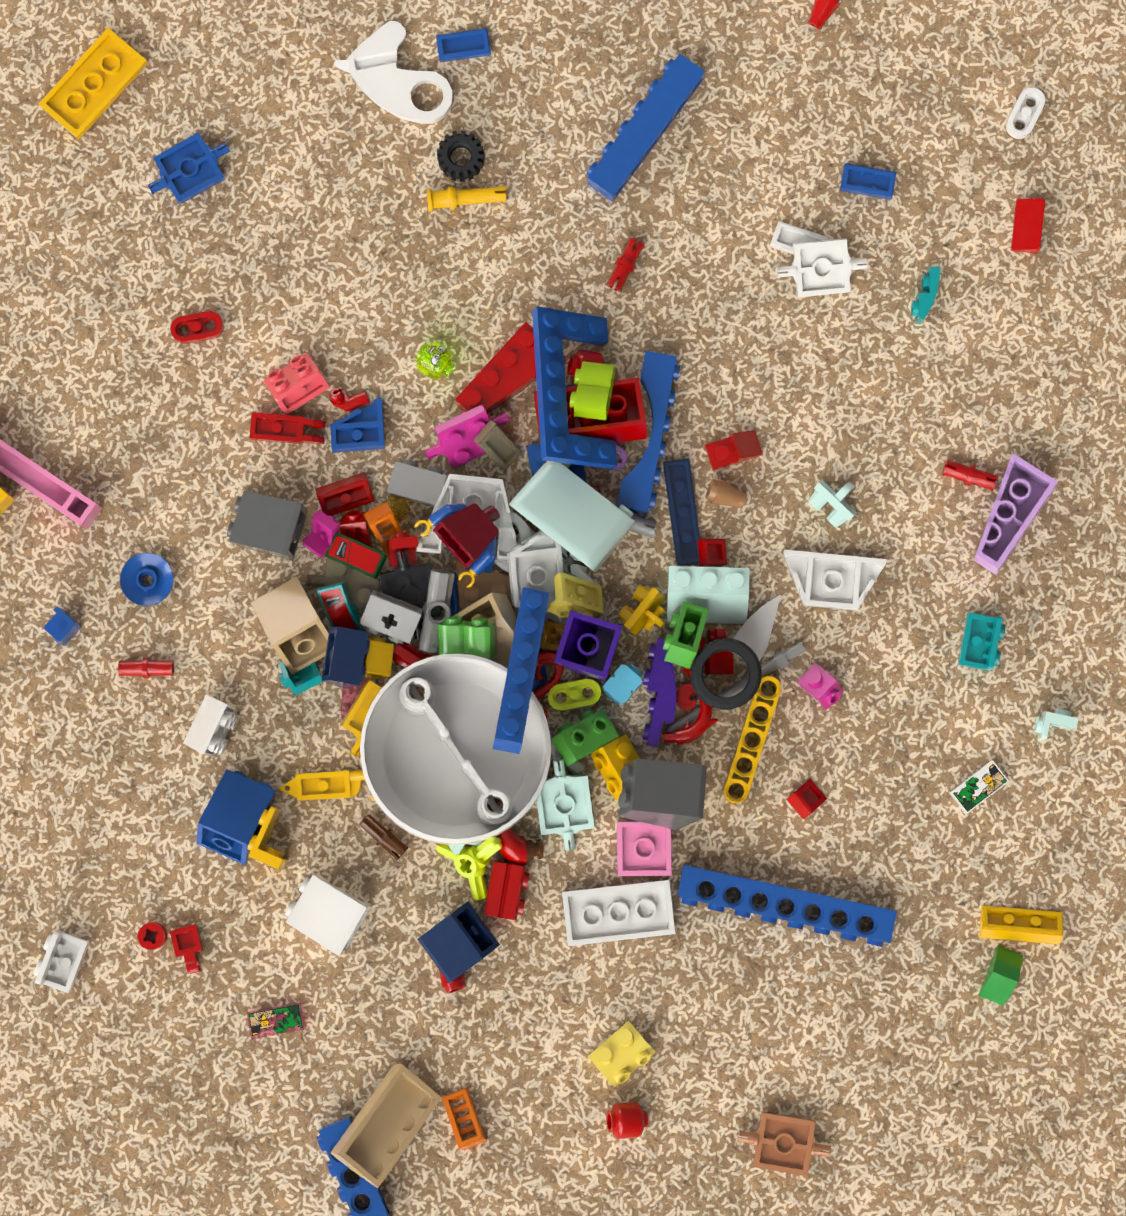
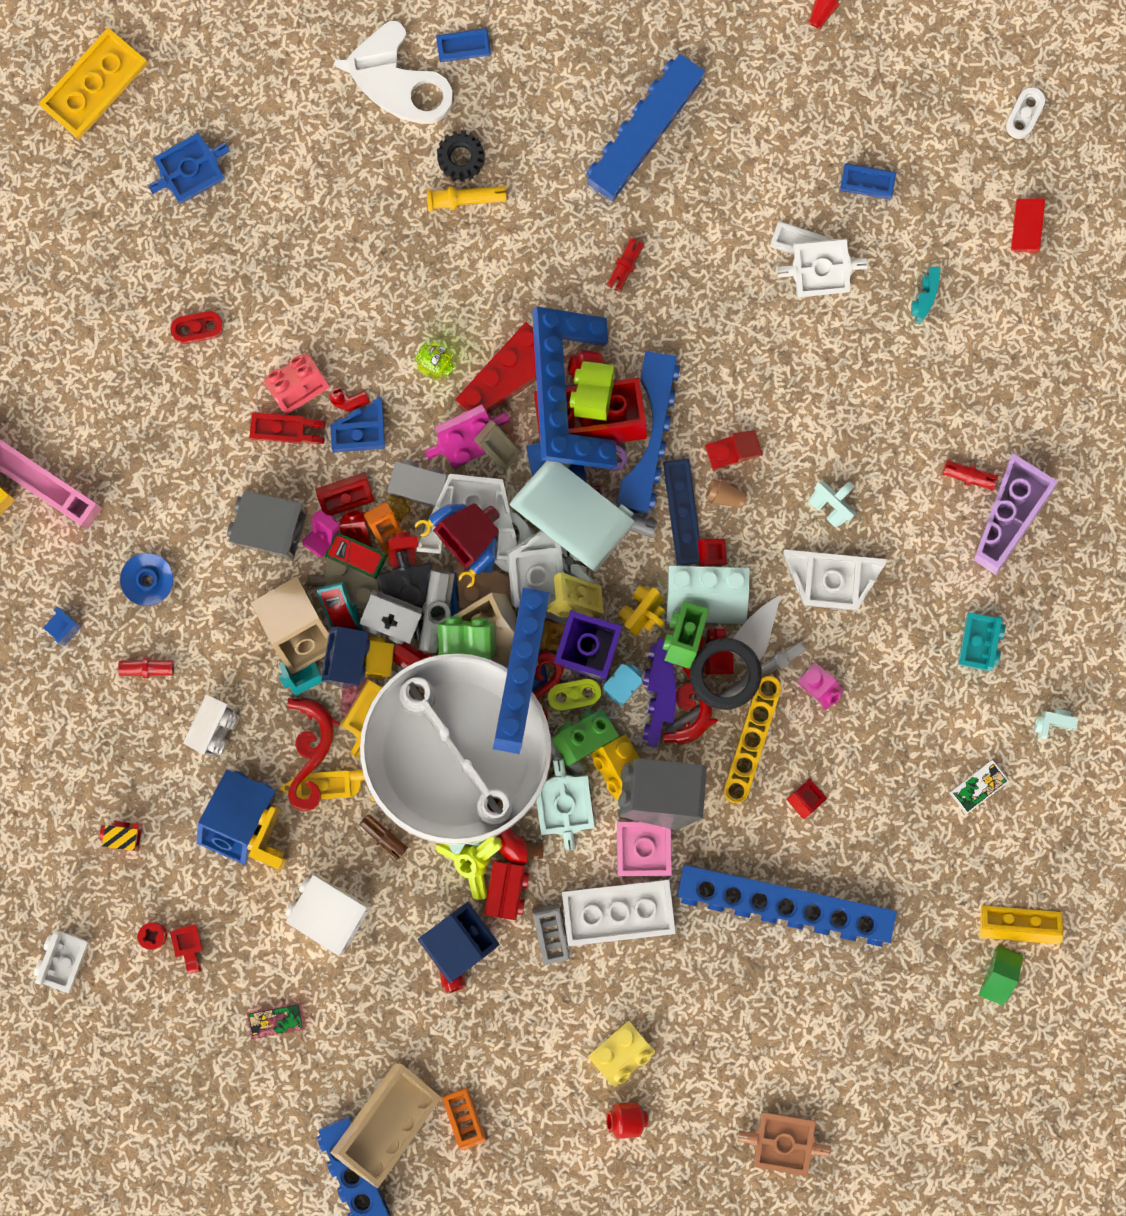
(121, 836): none -> brick
(316, 755): none -> red plant
(547, 911): none -> light grey slope

